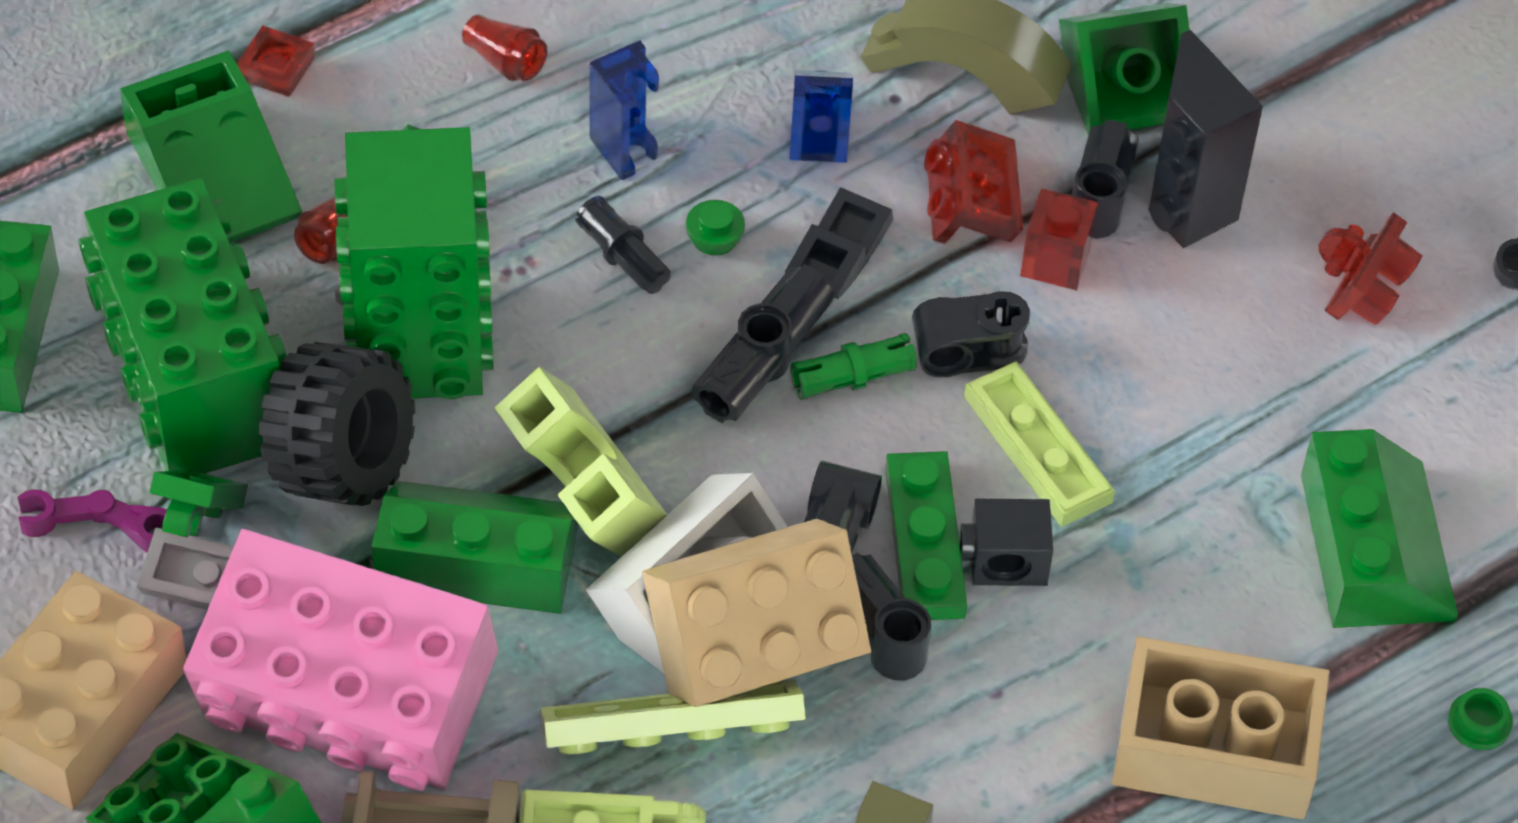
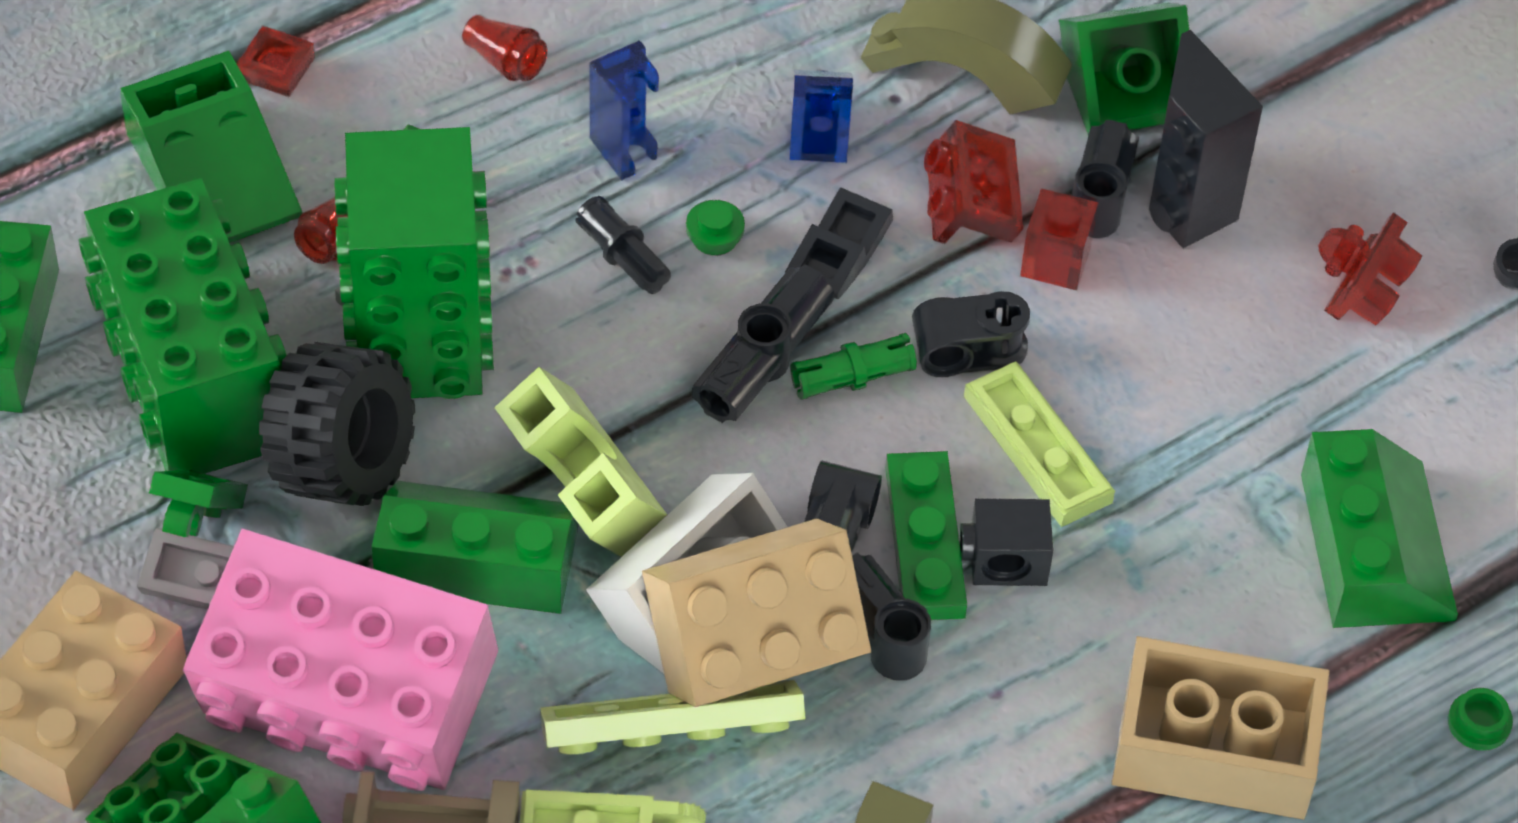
(99, 506): magenta piece -> none

